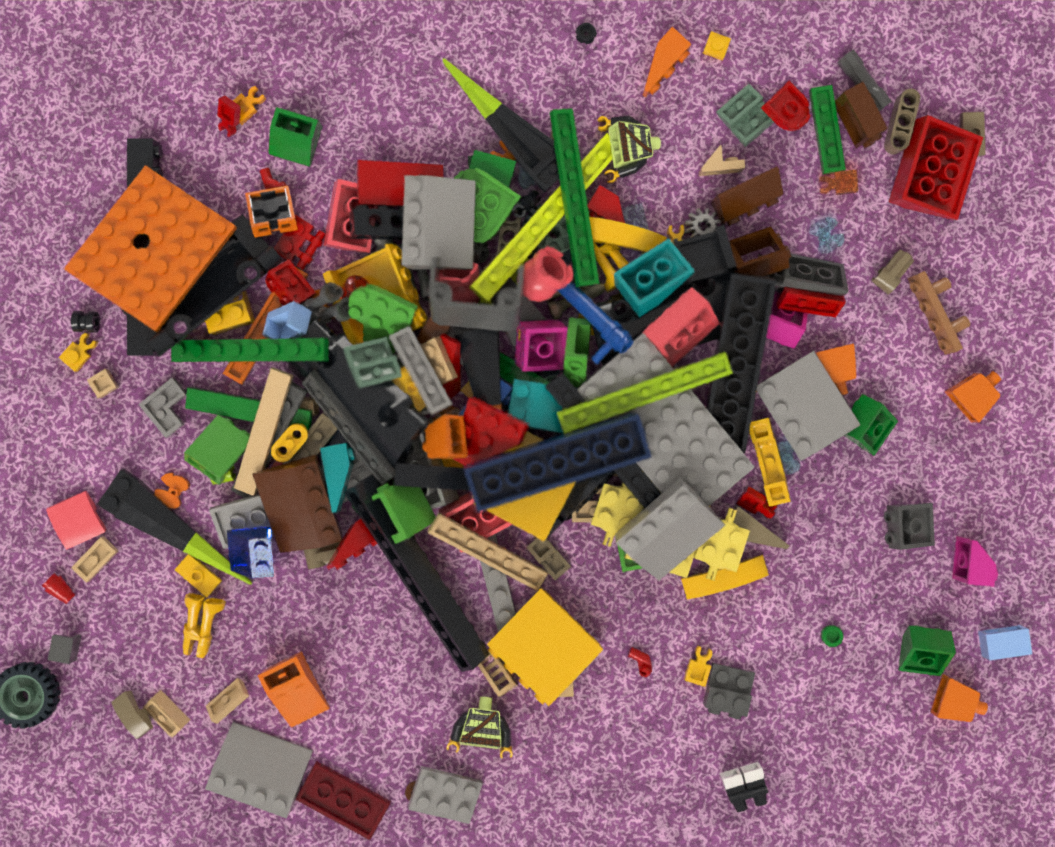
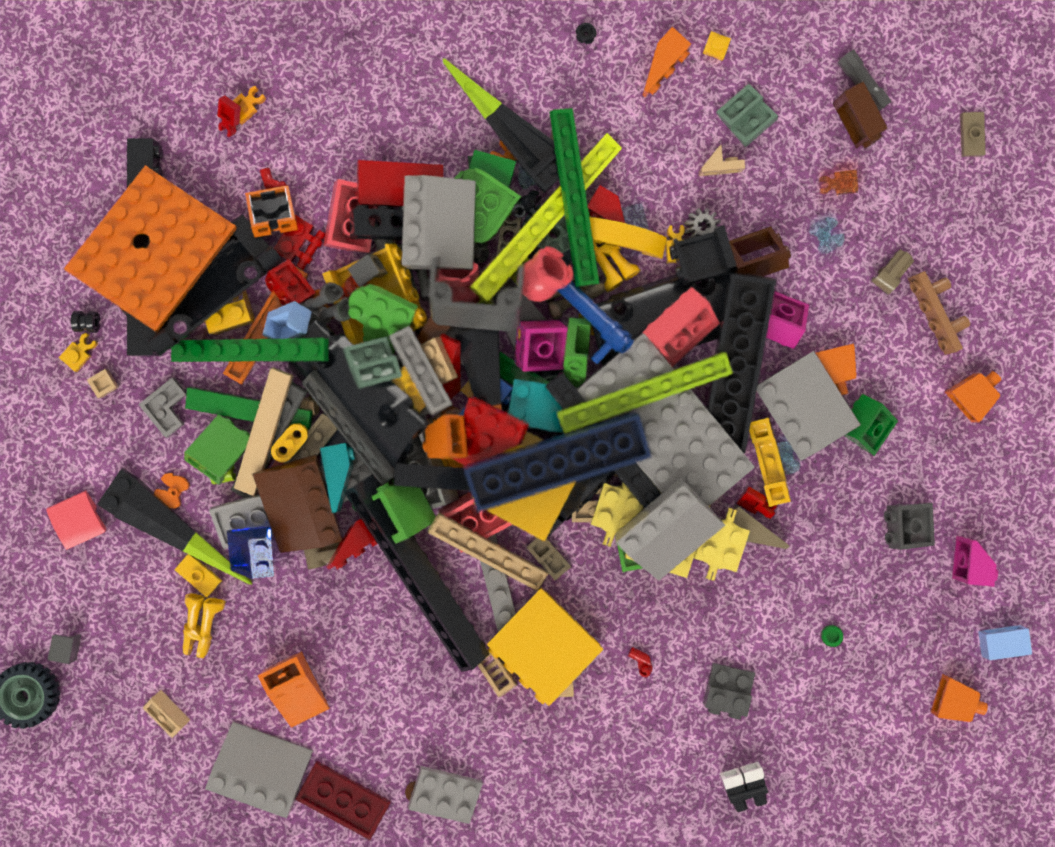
(58, 588): red cone -> none
(95, 559): tan plate -> none
(132, 717): dark tan slope -> none
(227, 700): tan plate -> none
(294, 136): green slope -> none
(367, 269): none -> dark grey panel
(482, 729): torso -> none
(629, 143): torso -> none
(652, 277): teal slope -> none
(698, 670): yellow plate -> none
(747, 572): yellow slope -> none
(748, 197): reddish brown slope -> none
(788, 108): red tile -> none
(810, 302): red plate -> none
(812, 275): dark grey slope -> none
(827, 129): green plate -> none
(908, 114): dark tan beam -> none
(926, 650): green slope -> none
(936, 168): red slope -> none

